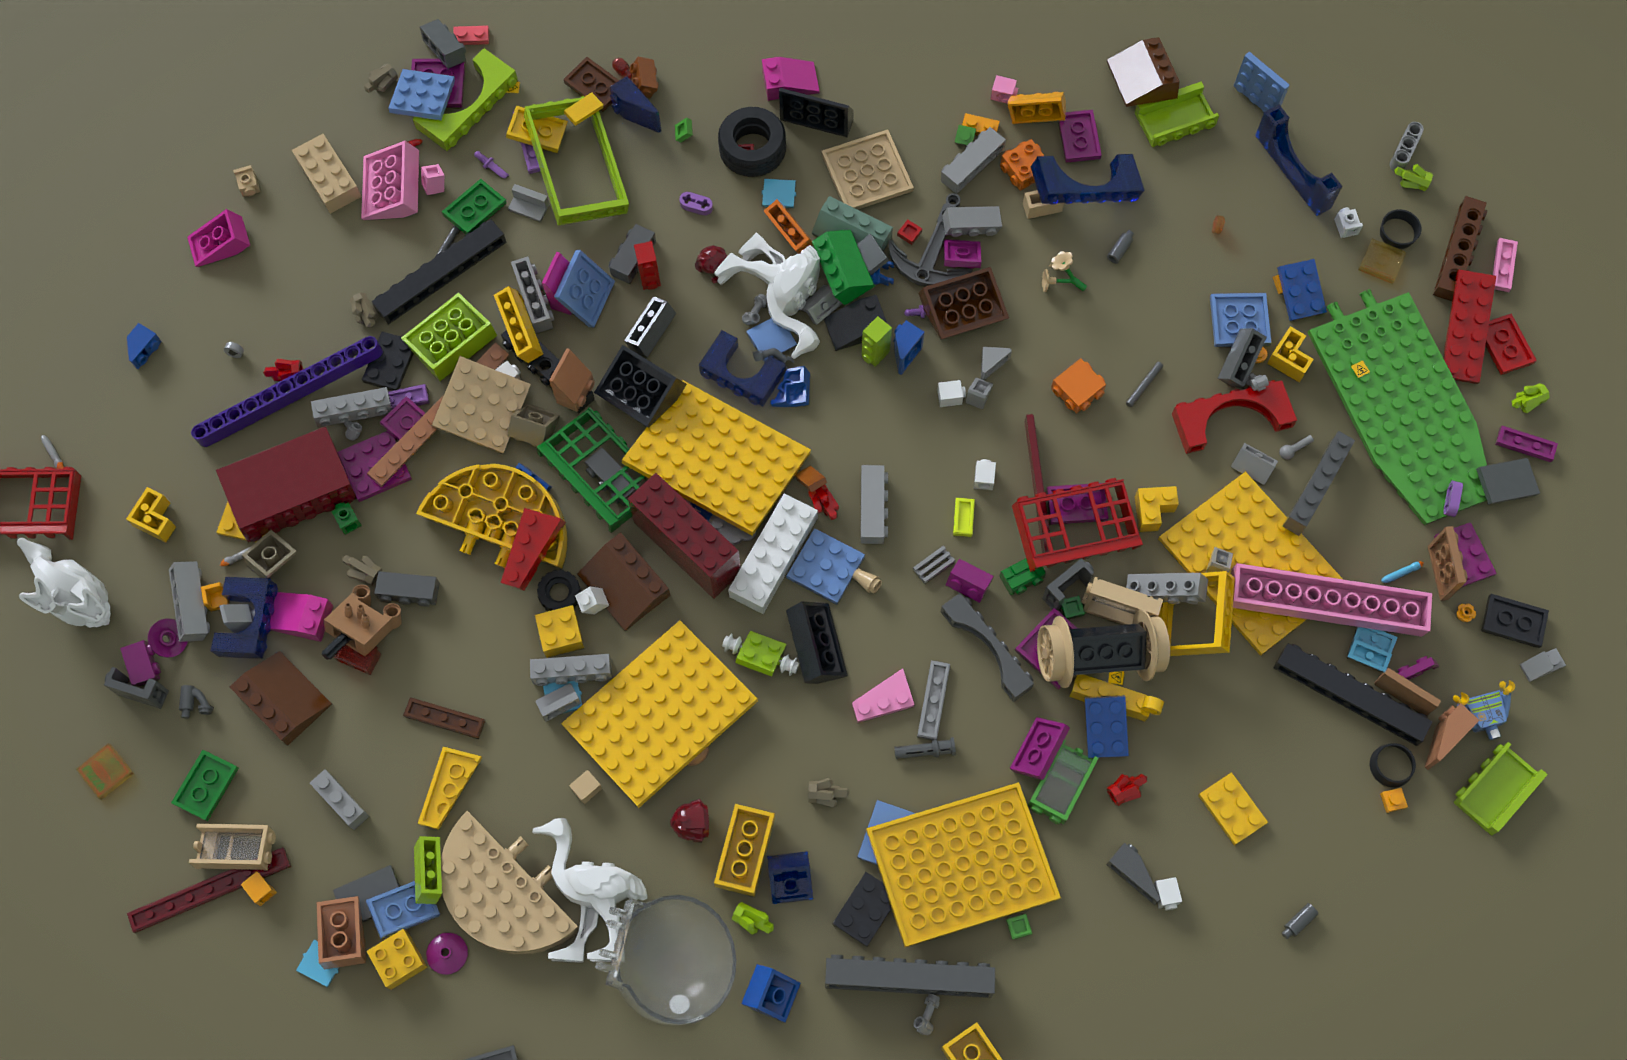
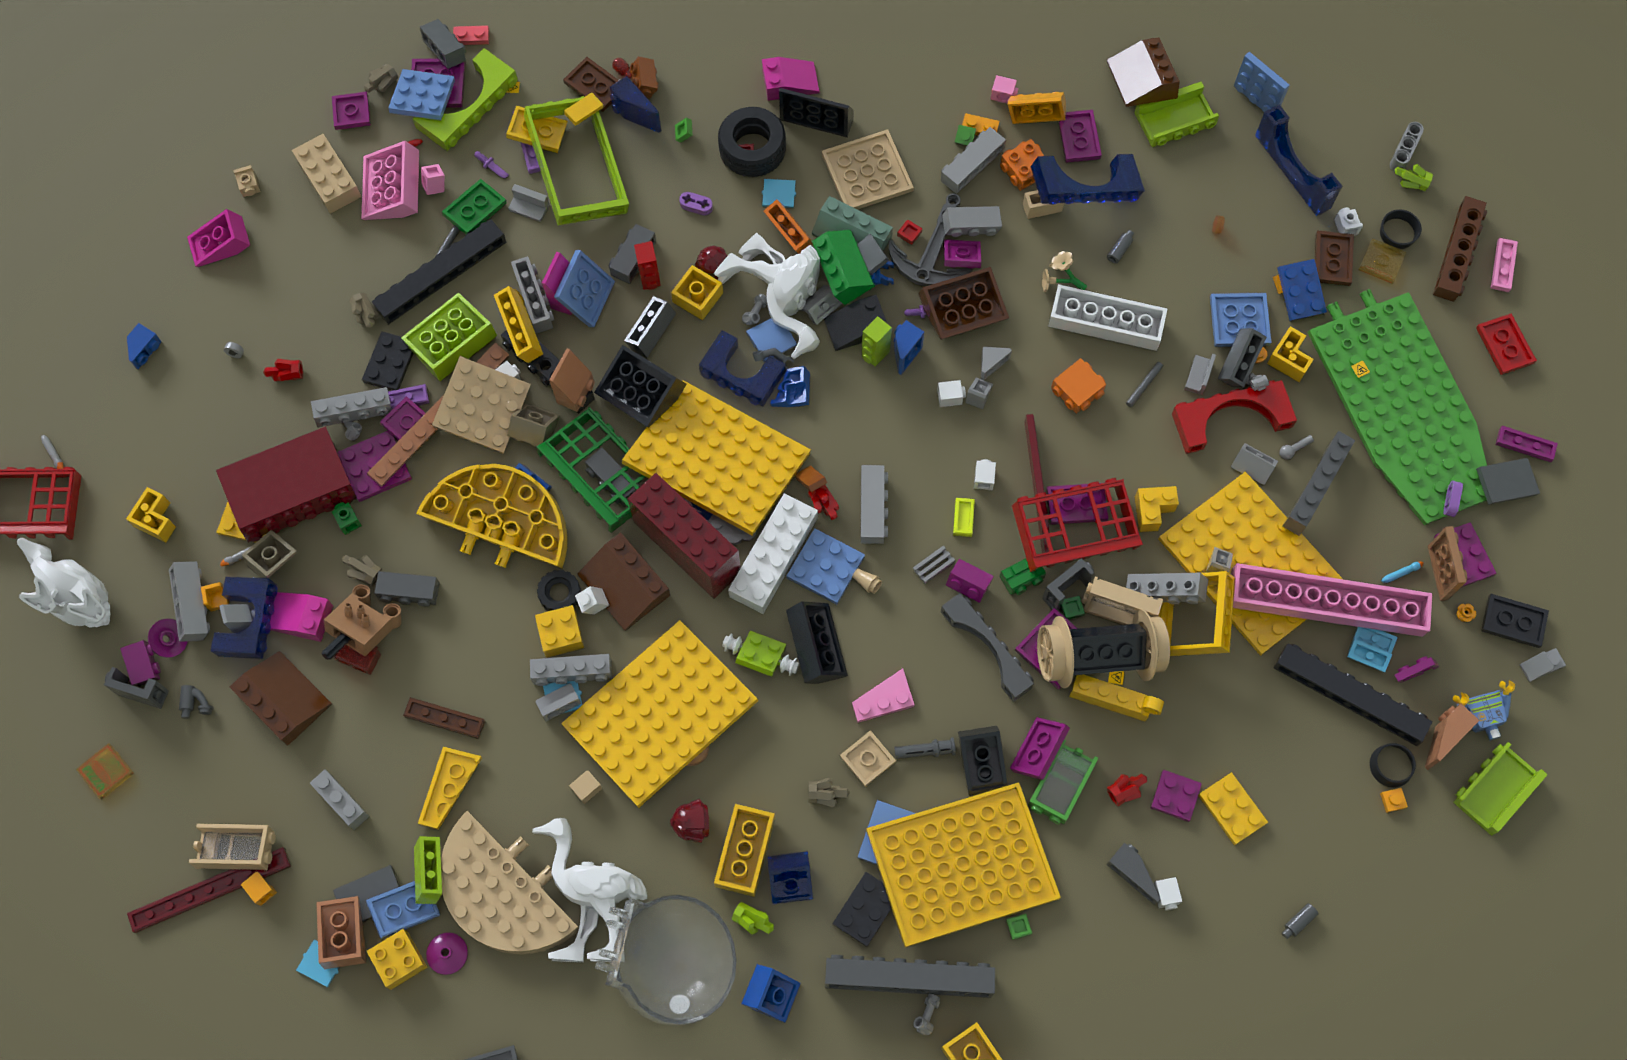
(205, 785): green plate -> none
(278, 391): dark purple beam -> none
(351, 110): none -> magenta plate
(530, 547): red wedge -> none
(697, 292): none -> yellow brick
(867, 758): none -> tan plate
(933, 700): light grey tile -> none
(982, 759): none -> black slope
(1106, 726): blue plate -> none
(1108, 317): none -> white brick
(1176, 795): none -> magenta plate
(1199, 374): none -> light grey panel
(1334, 257): none -> reddish brown plate
(1407, 692): medium nougat tile -> none
(1469, 325): red plate -> none
(1531, 397): lime rock -> none

